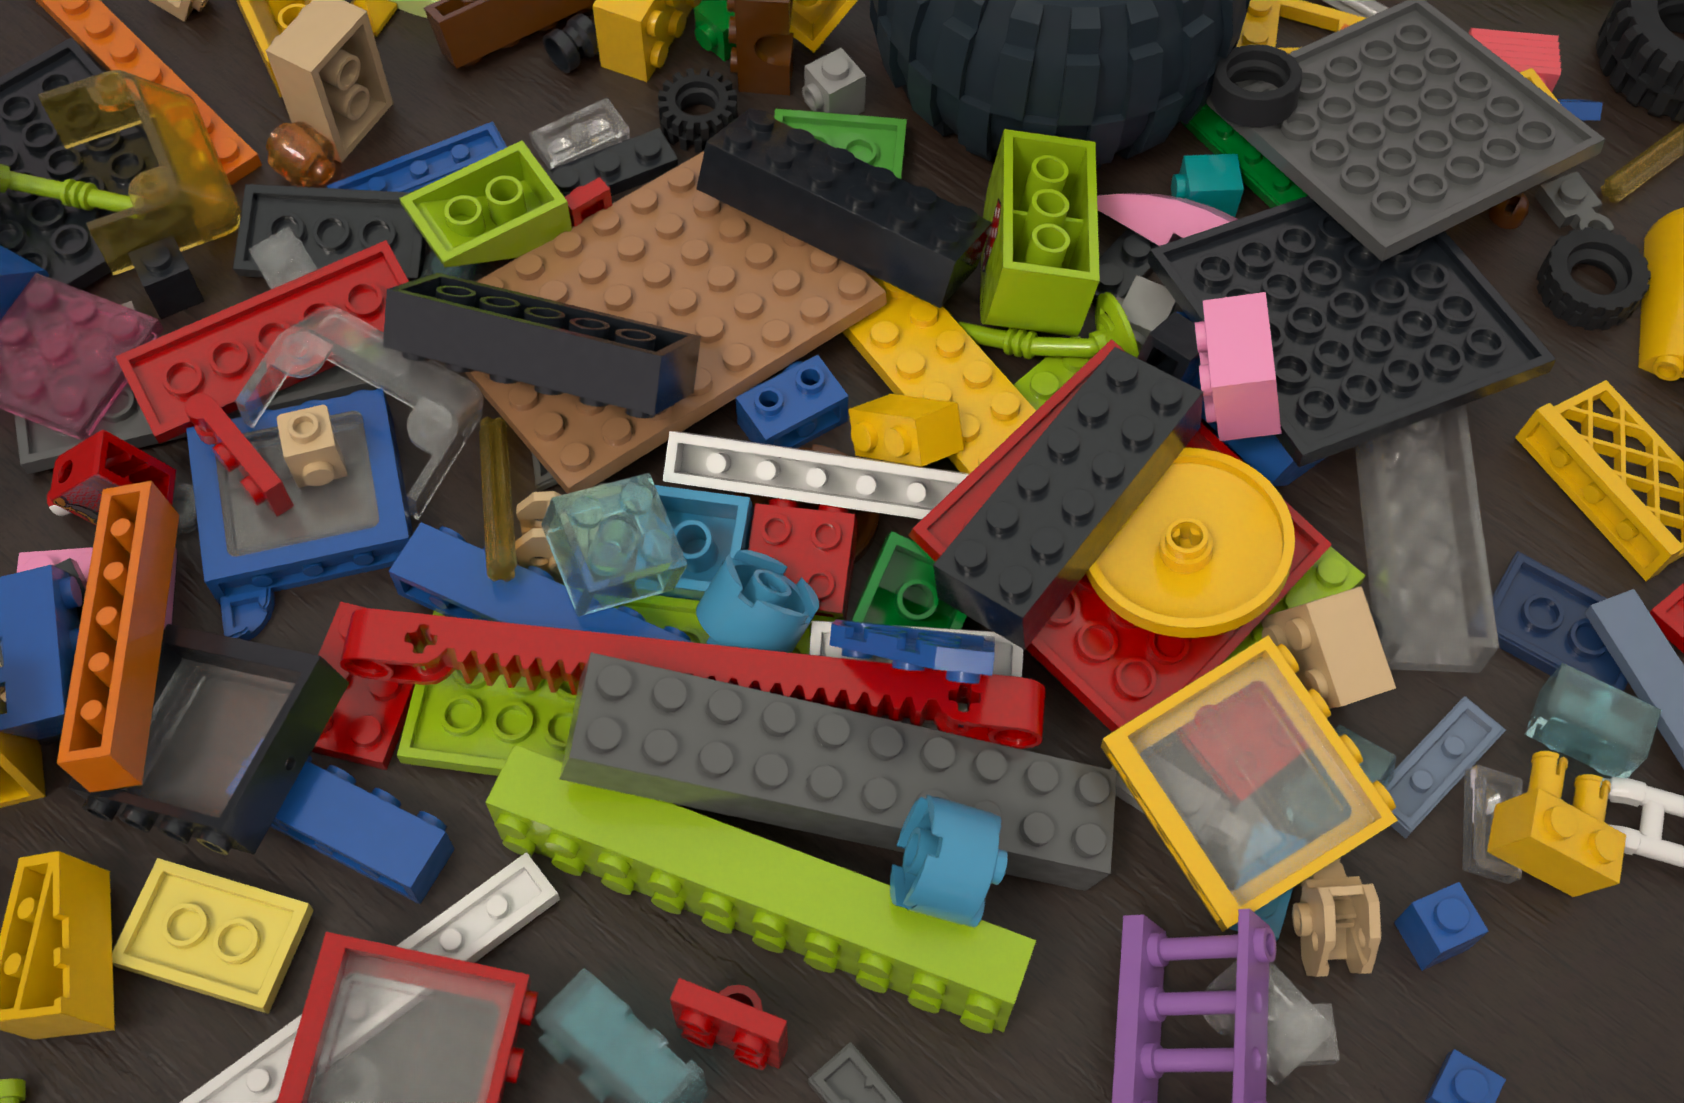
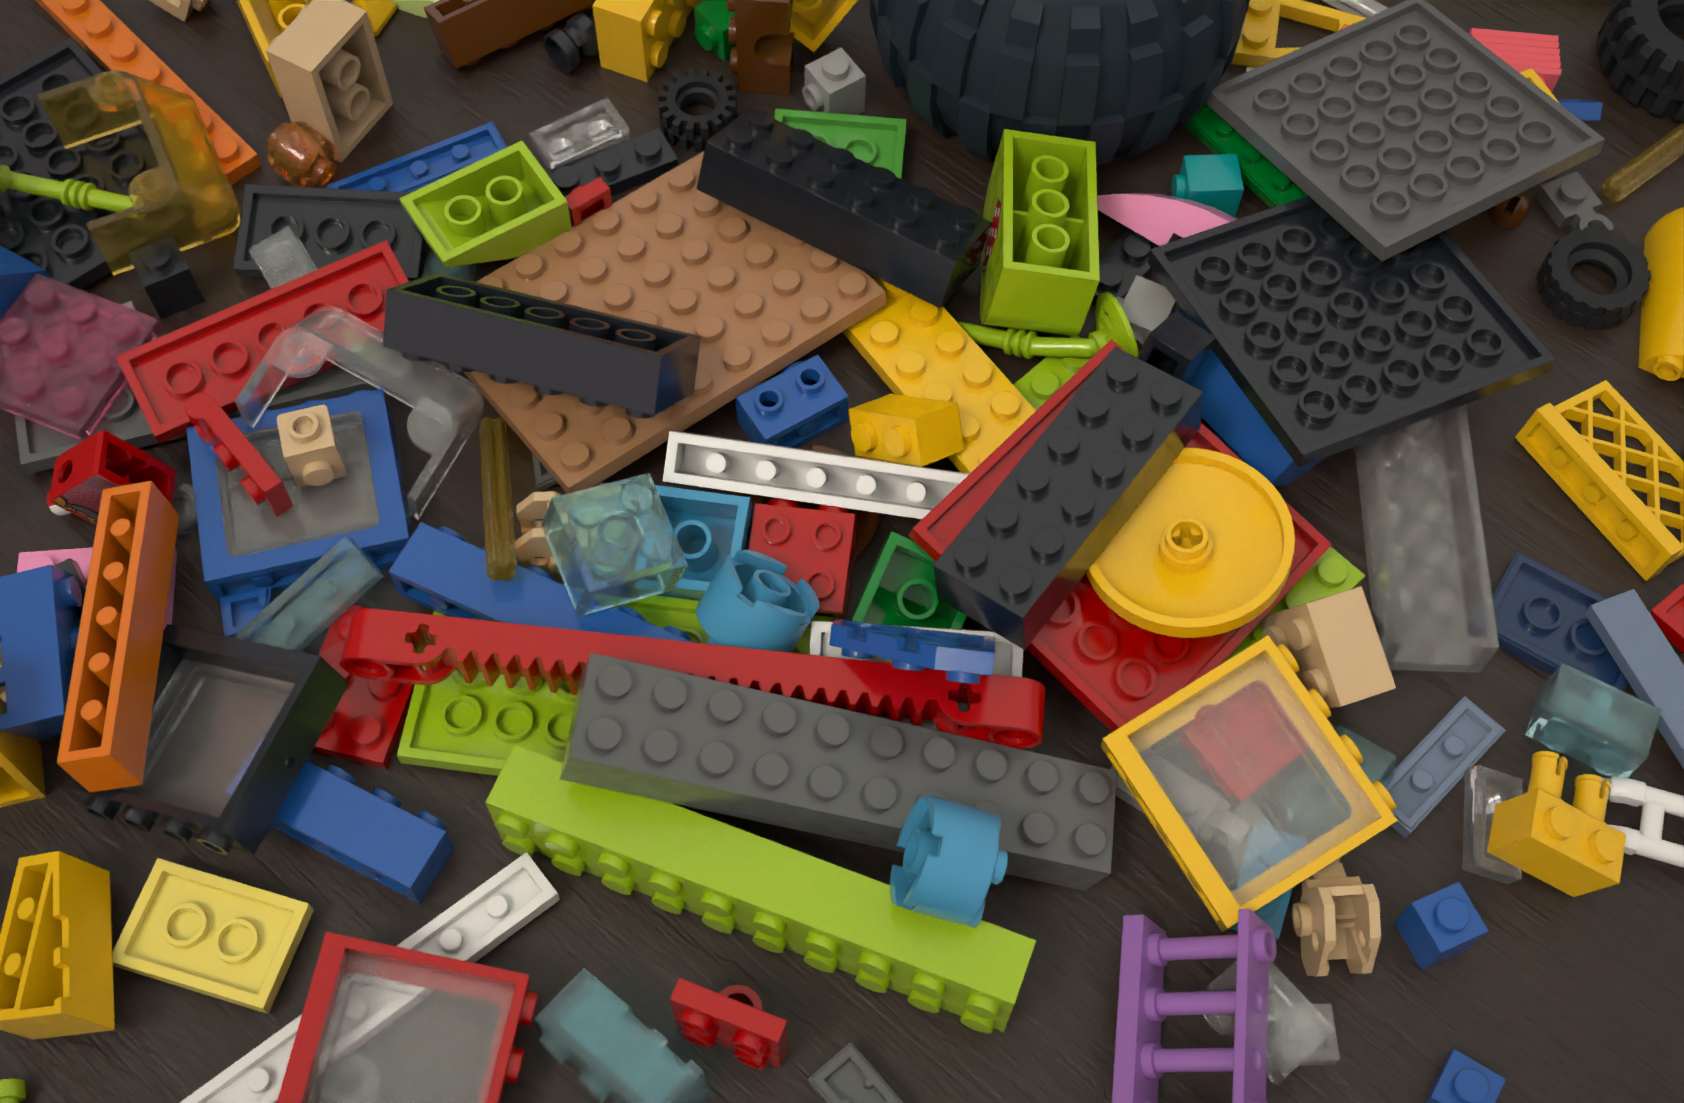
(315, 598): none -> clear light blue plate
(1238, 367): bright pink brick -> none
(1253, 107): black tyre -> none

